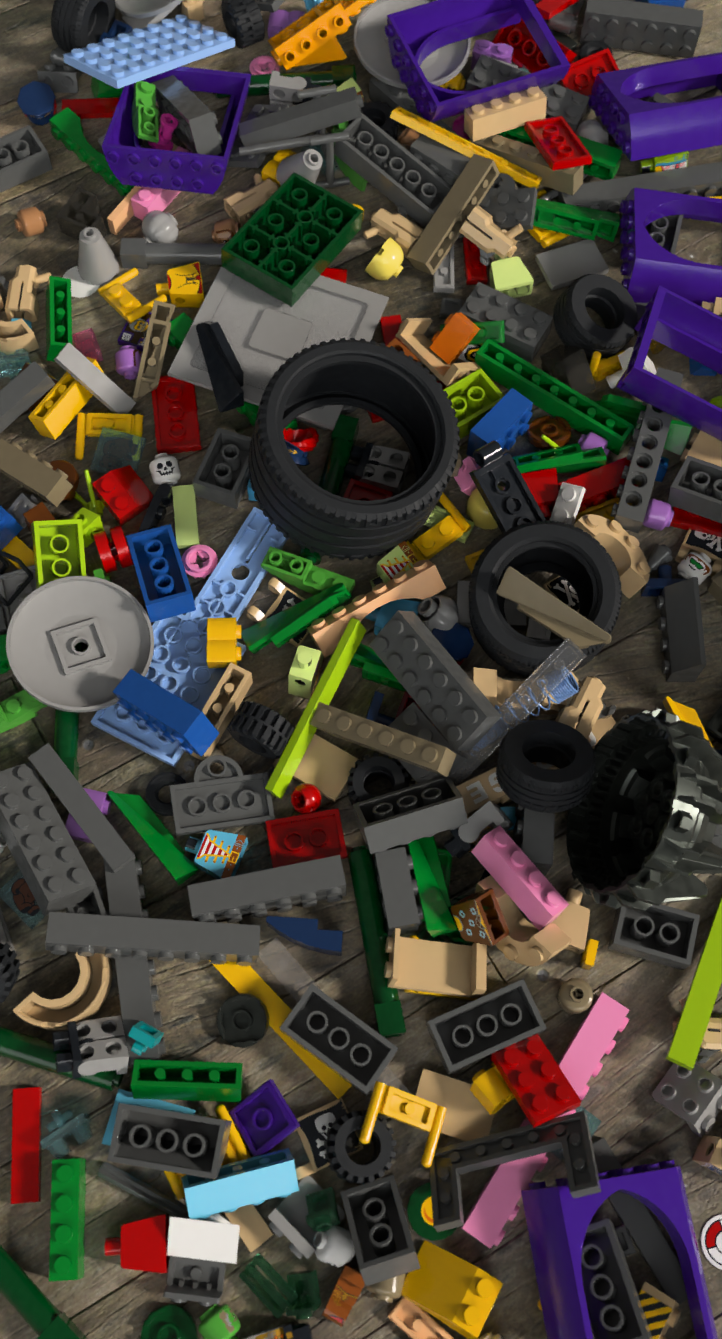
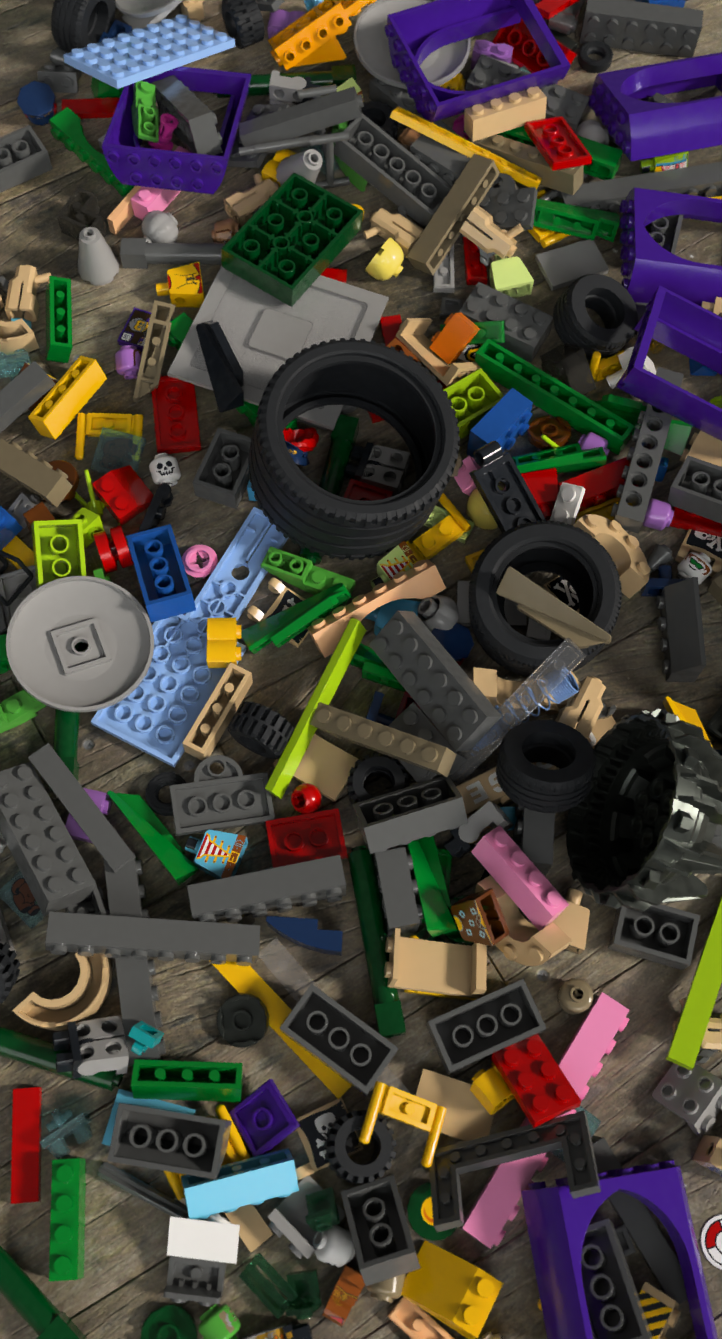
(30, 221): medium nougat head -> none
(79, 287): white sticker -> none
(87, 344): clear pink brick -> none
(94, 380): light grey tile -> none
(123, 300): yellow plate -> none
(142, 1245): red torso -> none
(165, 713): blue brick -> none
(185, 516): yellowish green tile -> none
(261, 63): bright pink gear -> none
(306, 668): yellowish green torso -> none
(584, 71): red plate -> none
(589, 954): yellow tile -> none

